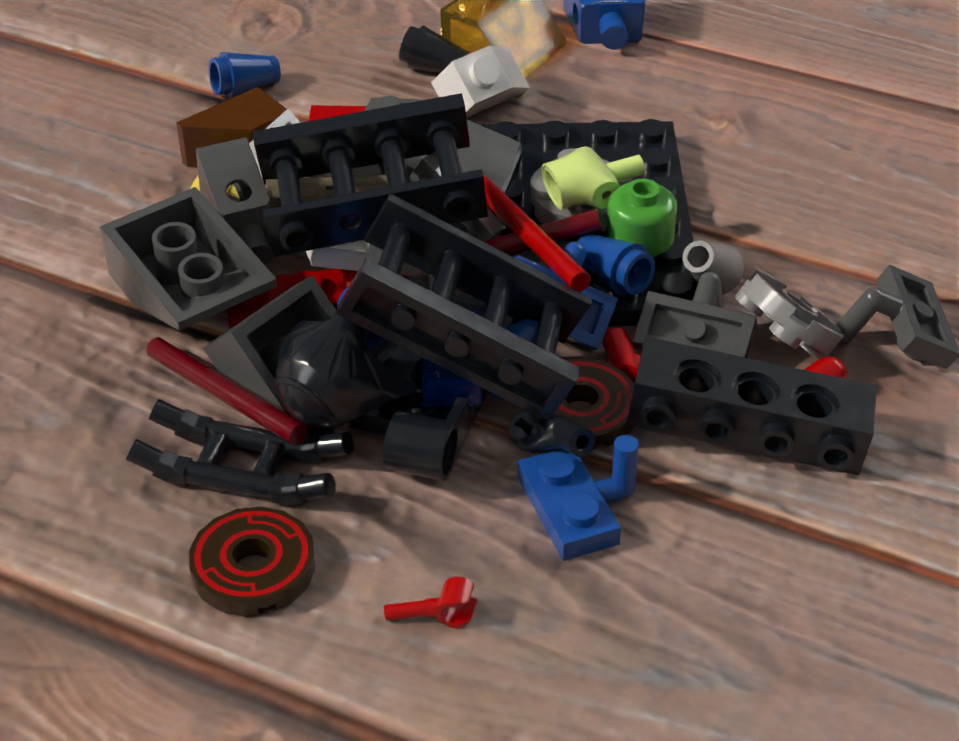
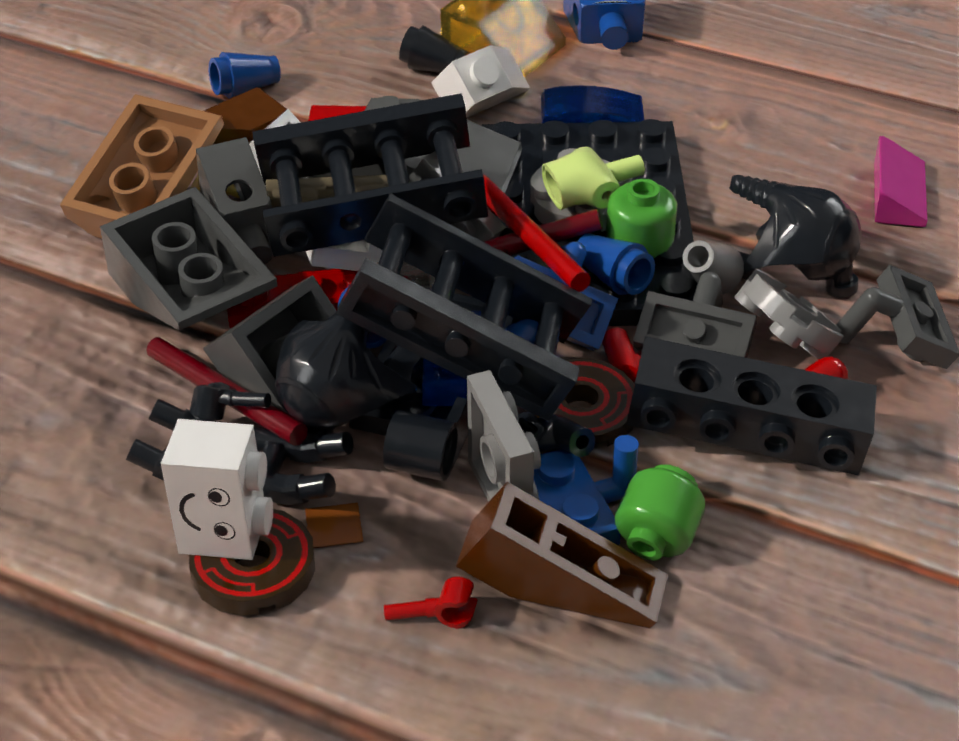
(140, 162): none -> medium nougat slope
(211, 400): none -> black hand
(216, 489): none -> white brick
(334, 525): none -> dark orange sticker
(496, 441): none -> light grey plate
(557, 562): none -> reddish brown slope
(590, 104): none -> clear blue slope
(661, 511): none -> bright green head
(804, 230): none -> black piece
(899, 186): none -> dark pink slope

